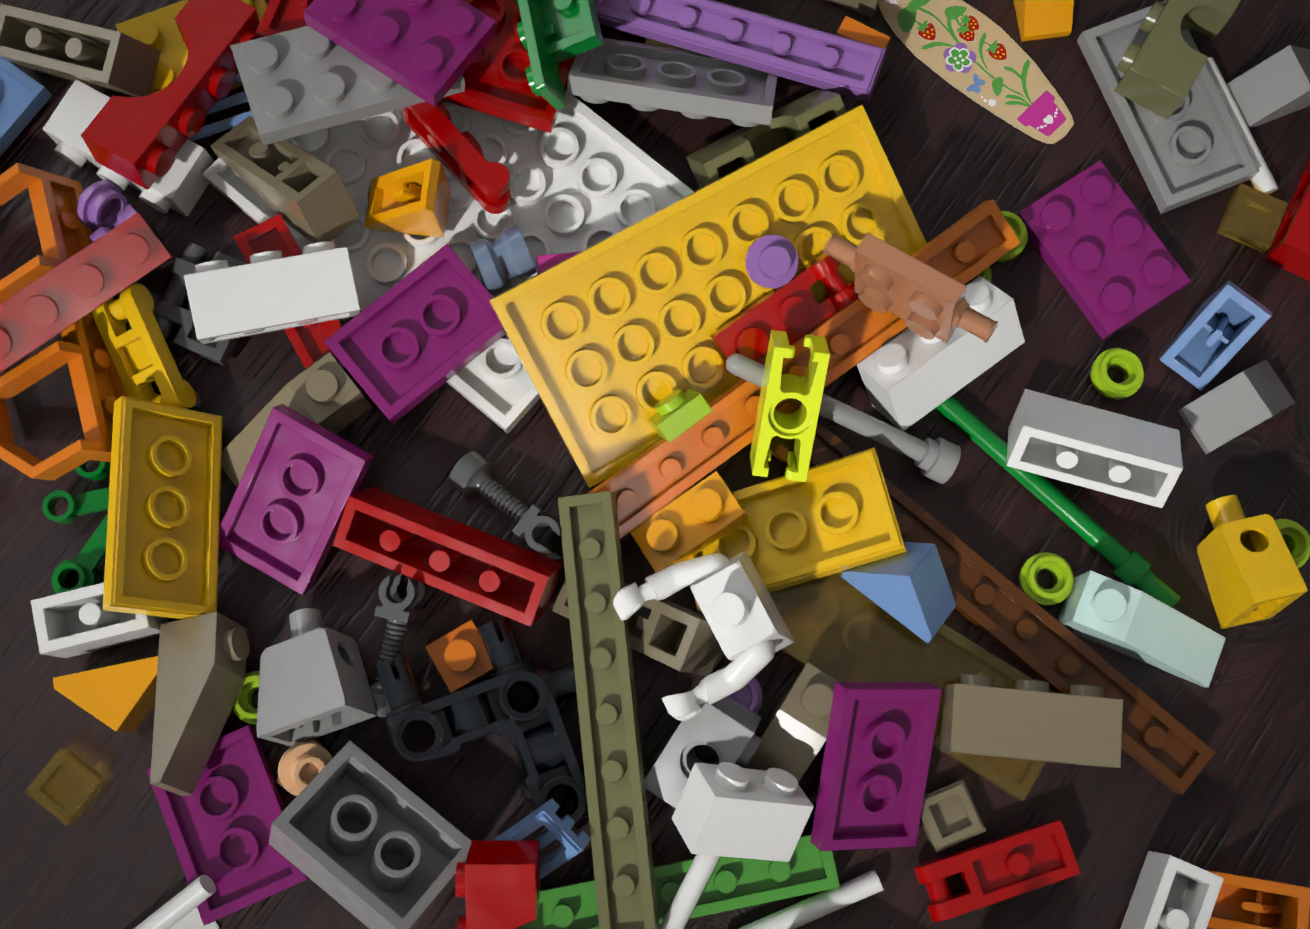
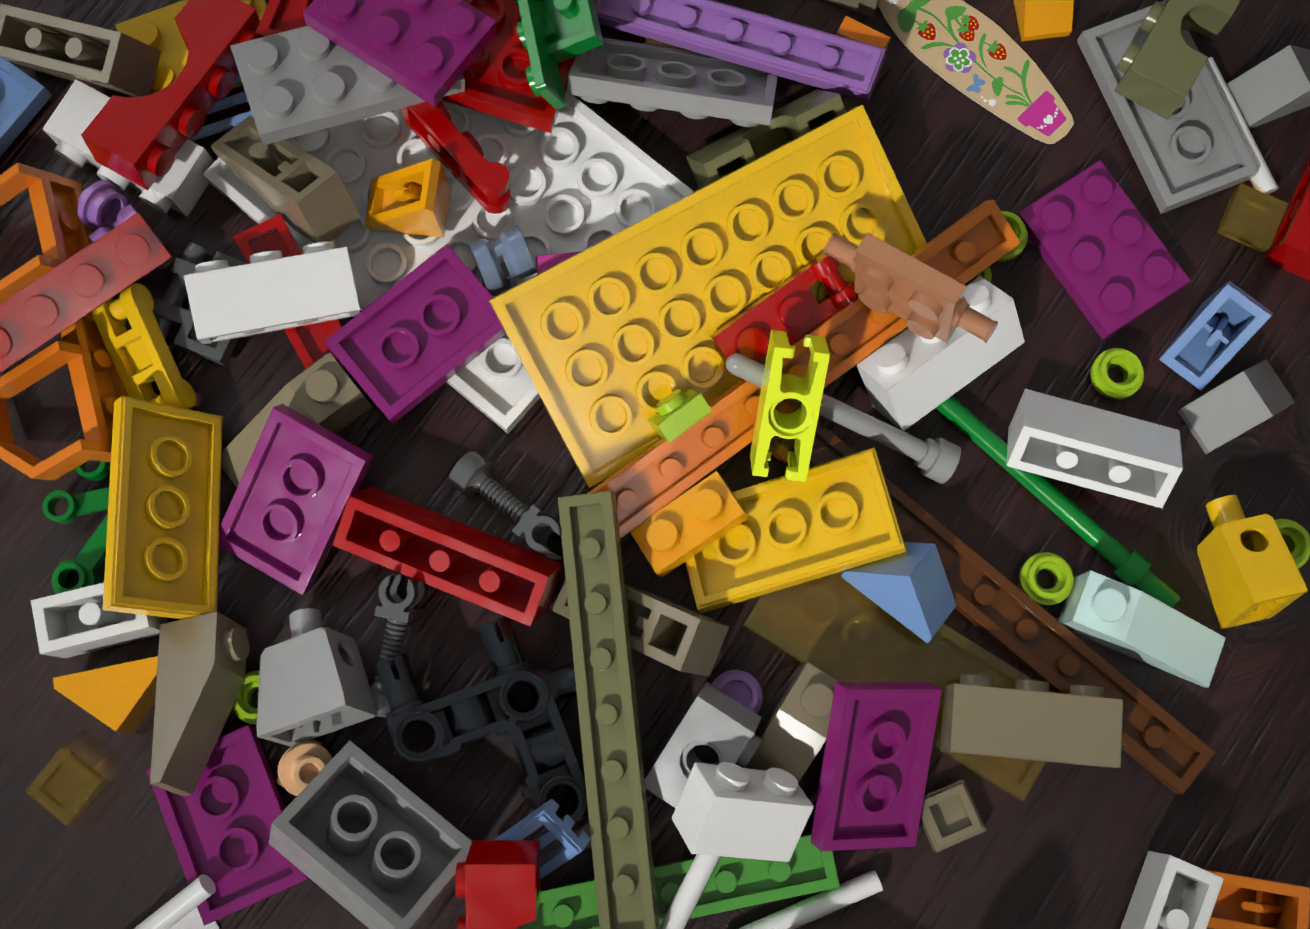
(460, 656): orange plate -> none
(736, 611): white torso -> none
(771, 261): medium lavender plate -> none
(998, 869): red plate -> none

